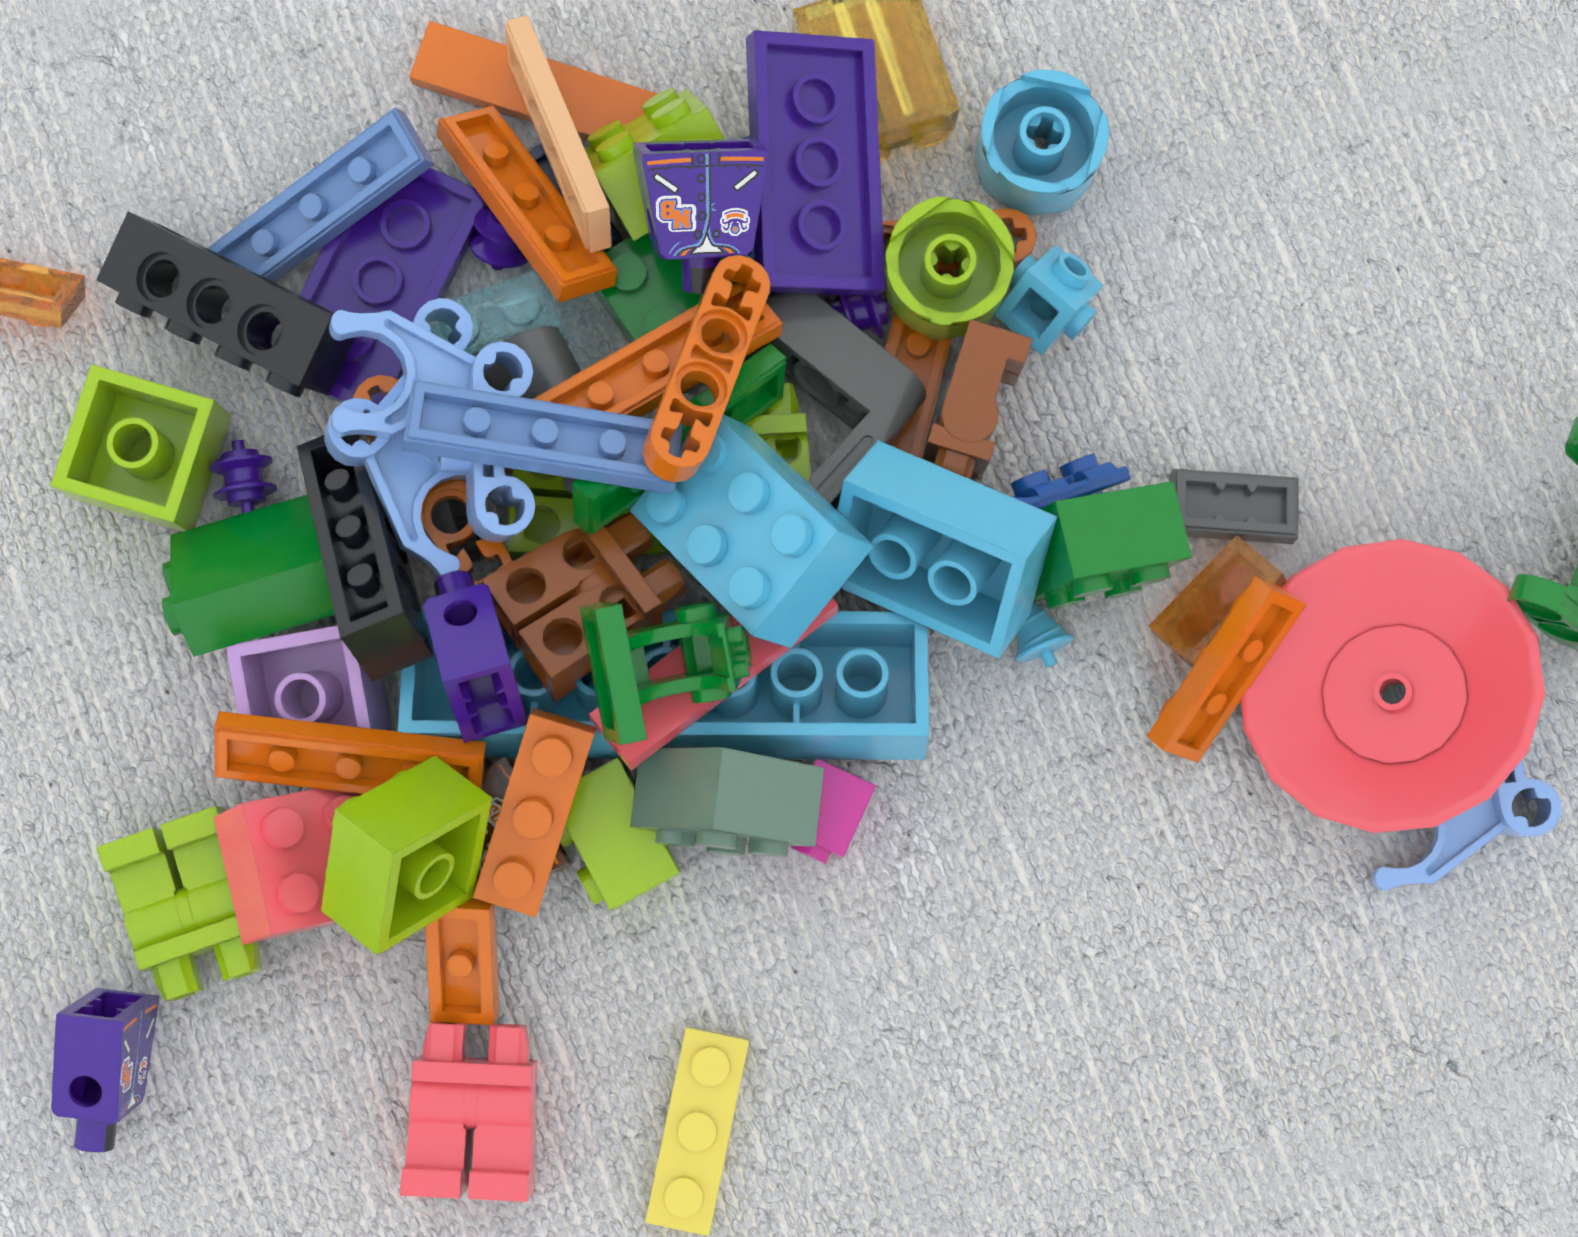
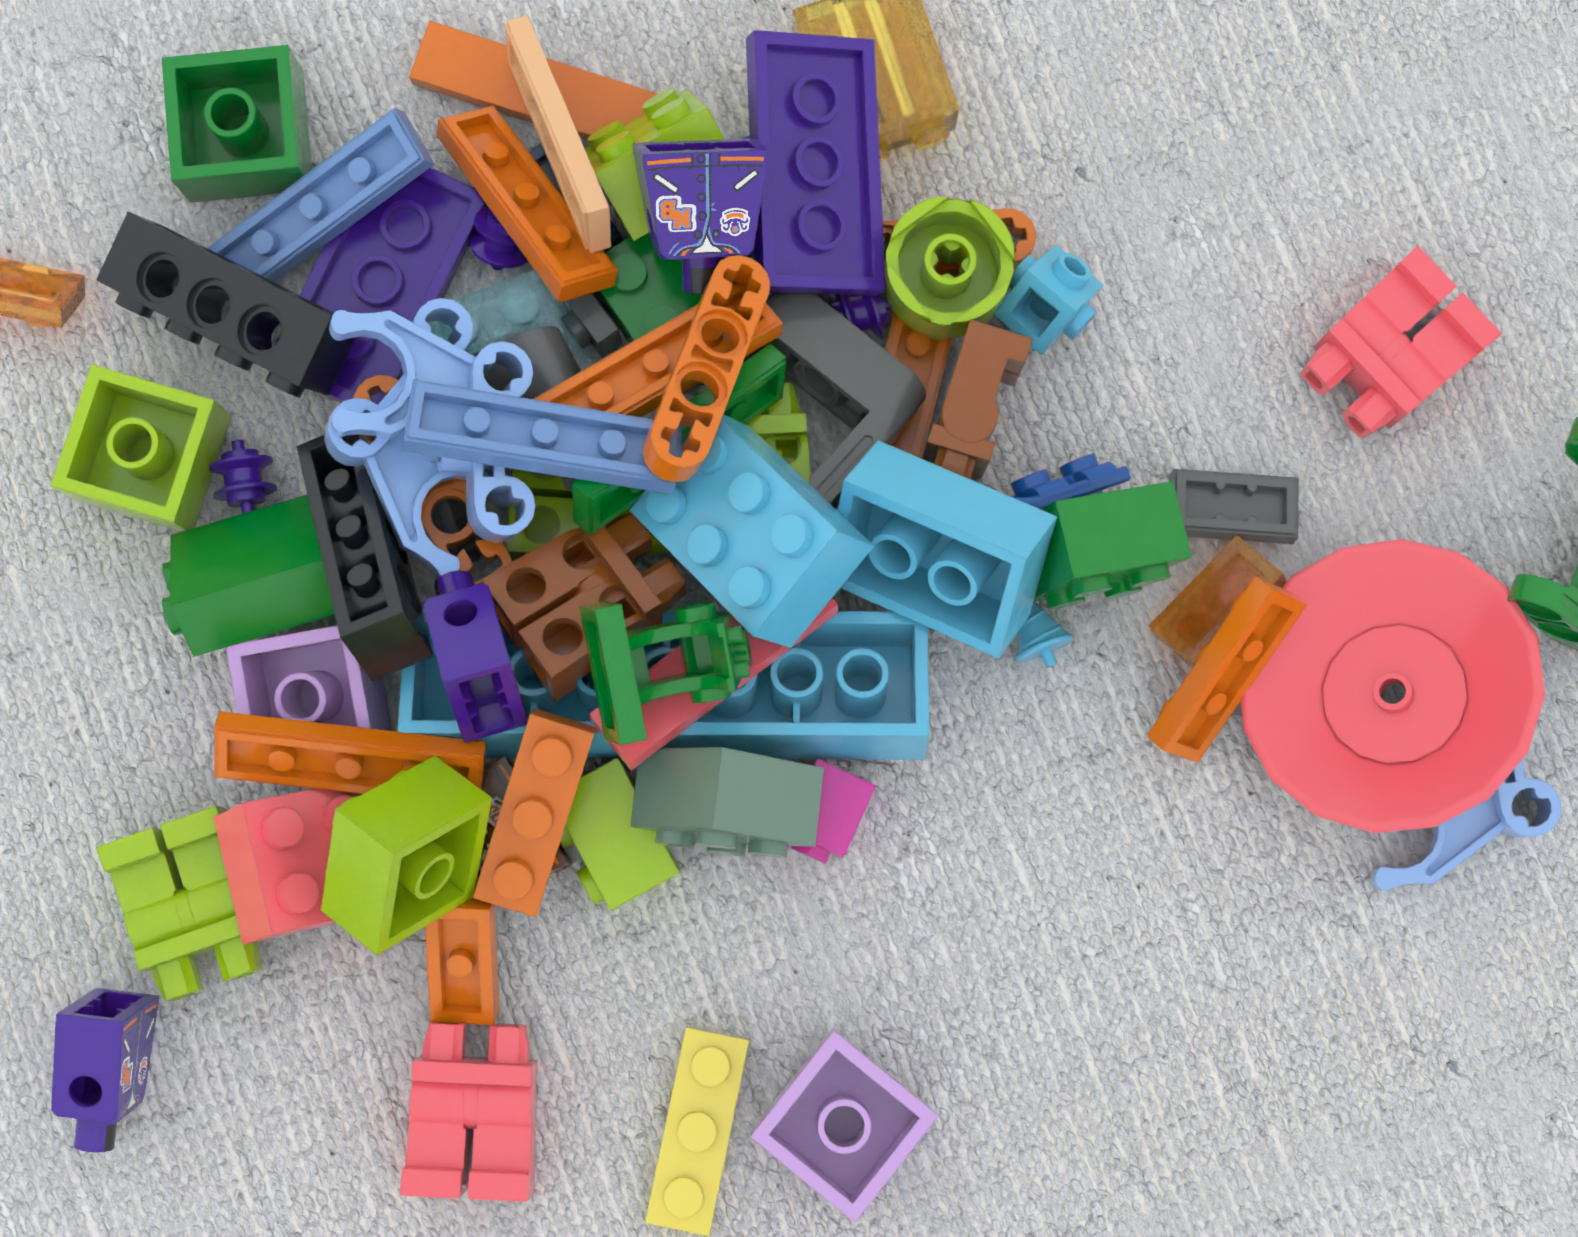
(236, 122): none -> green brick
(590, 324): none -> dark grey plate
(843, 1125): none -> lavender brick
(1075, 133): medium azure brick -> none
(1379, 358): none -> coral hips

